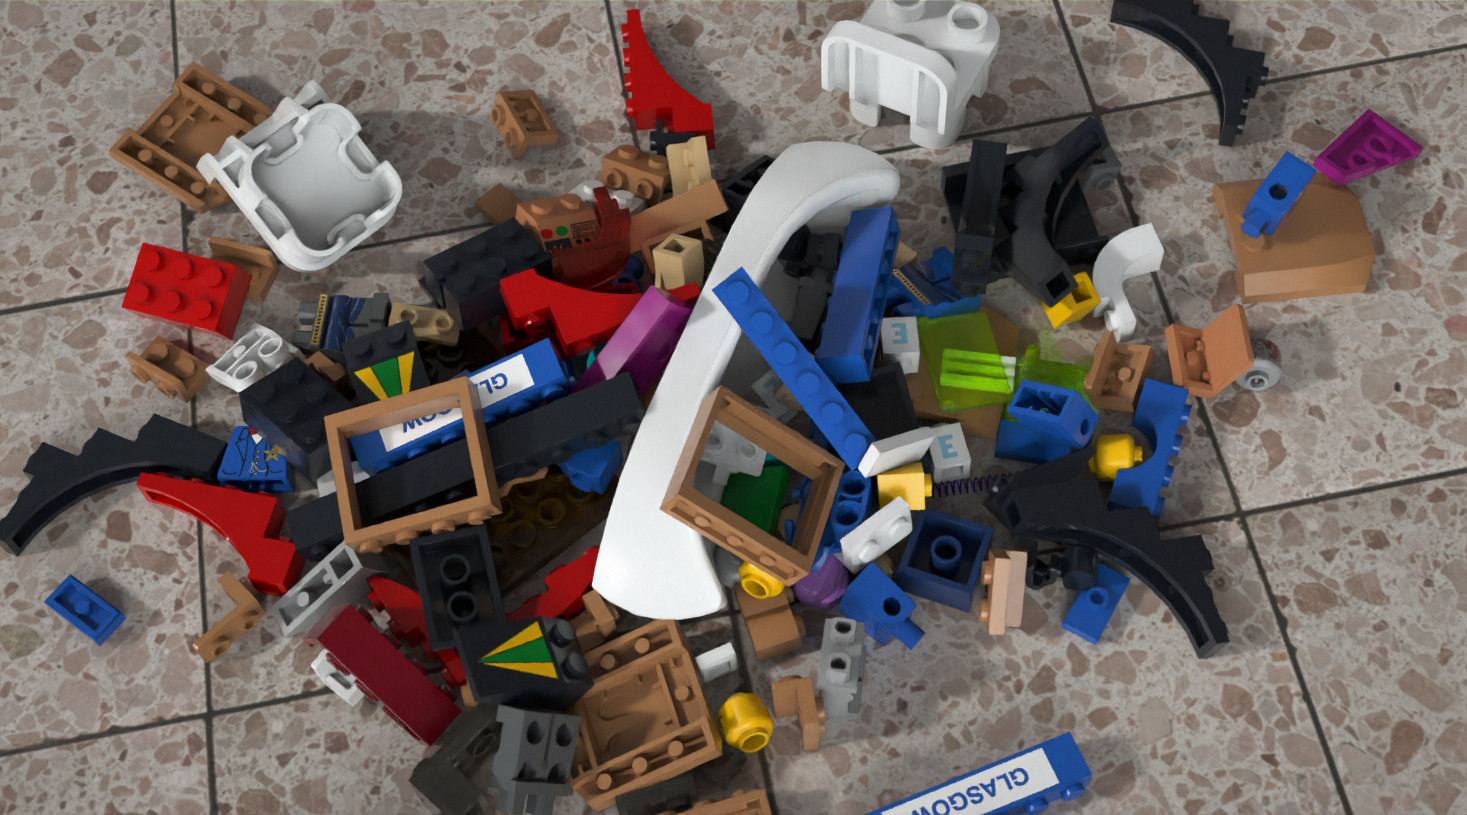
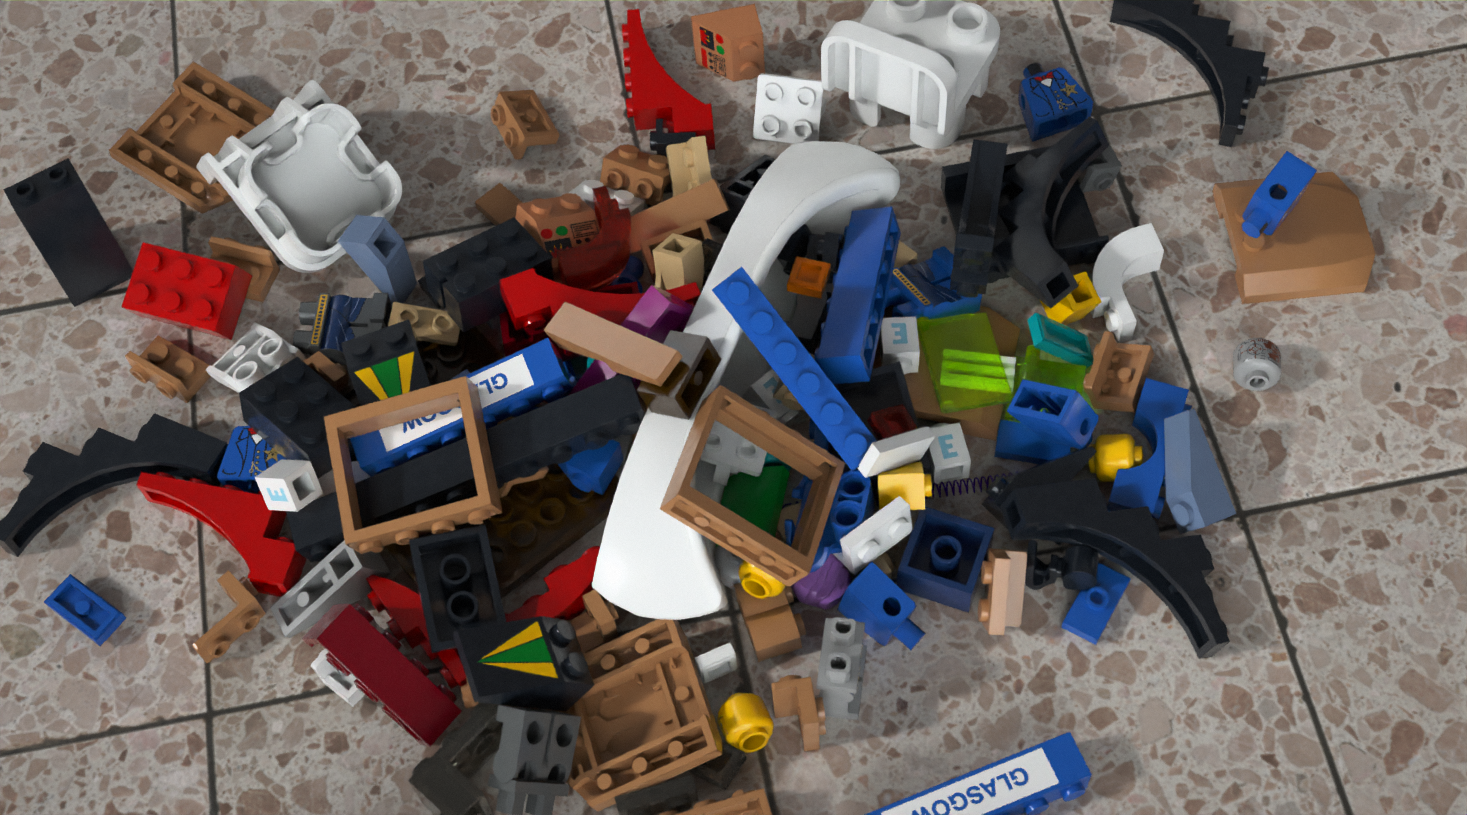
(69, 232): none -> black slope
(289, 485): none -> white brick
(380, 255): none -> sand blue slope
(613, 344): none -> medium nougat slope
(688, 379): none -> dark brown brick
(730, 42): none -> nougat slope
(788, 109): none -> white bracket
(808, 277): none -> orange tile
(891, 422): none -> clear red plate
(1051, 101): none -> blue torso
(1060, 340): none -> teal tile
(1192, 476): none -> sand blue slope
(1210, 357): nougat bracket -> none
(1365, 148): magenta wing -> none

